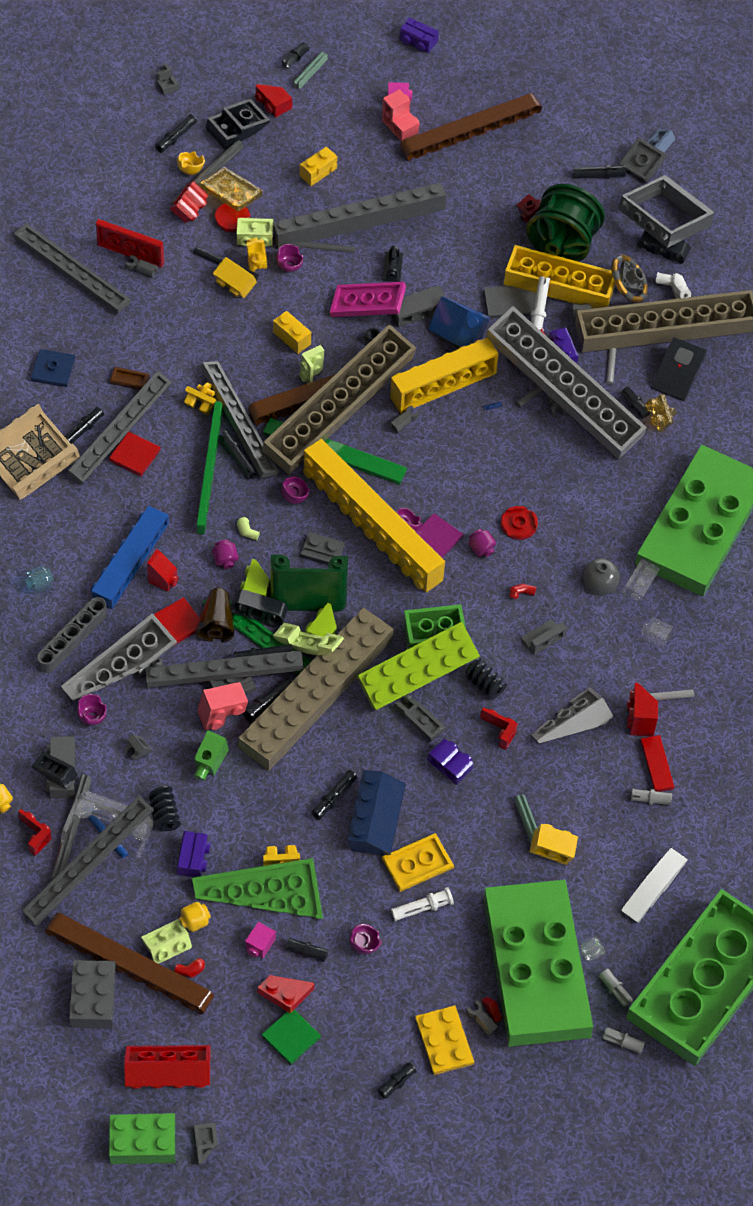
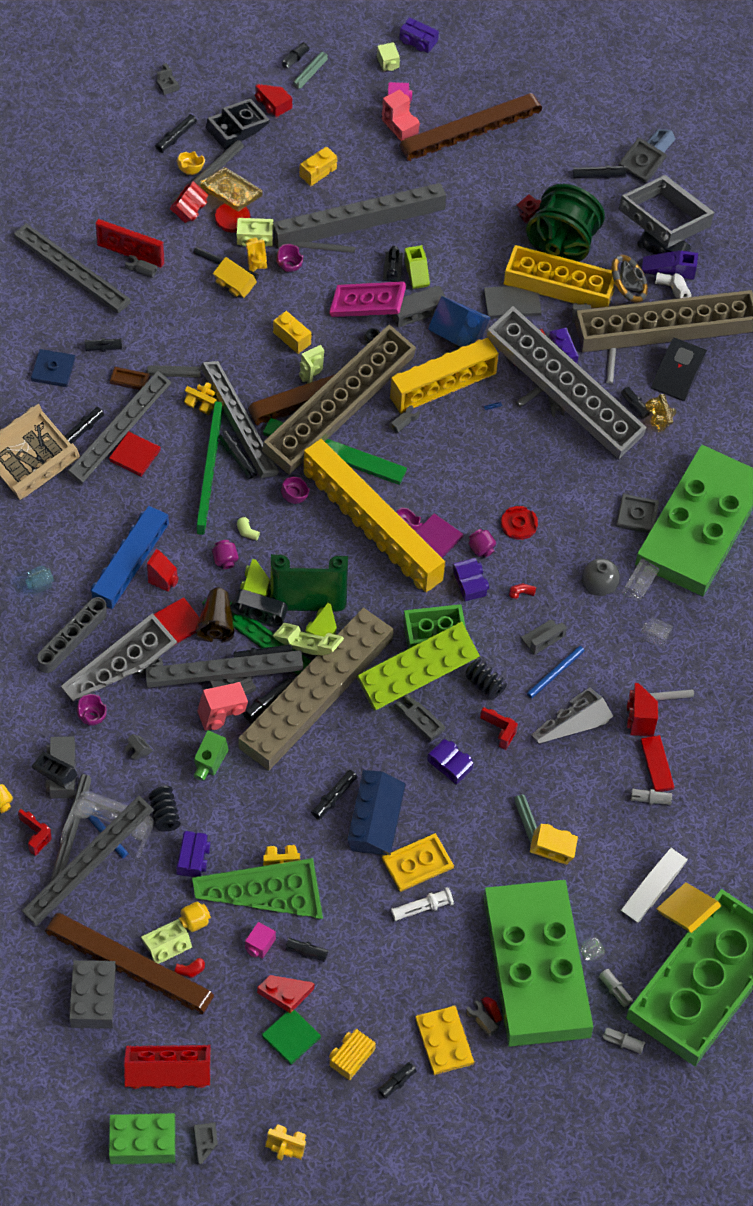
(116, 344): none -> black pin
(175, 371): none -> dark grey axle
(285, 1144): none -> yellow hips
(321, 548): dark grey plate -> none
(352, 1053): none -> yellow brick
(360, 935): magenta hair -> none
(388, 56): none -> yellowish green brick
(416, 266): none -> lime slope
(470, 579): none -> dark purple brick
(538, 313): white pin -> none
(555, 672): none -> blue bar
(637, 513): none -> dark grey tile
(670, 263): none -> dark purple slope
(688, 907): none -> yellow tile

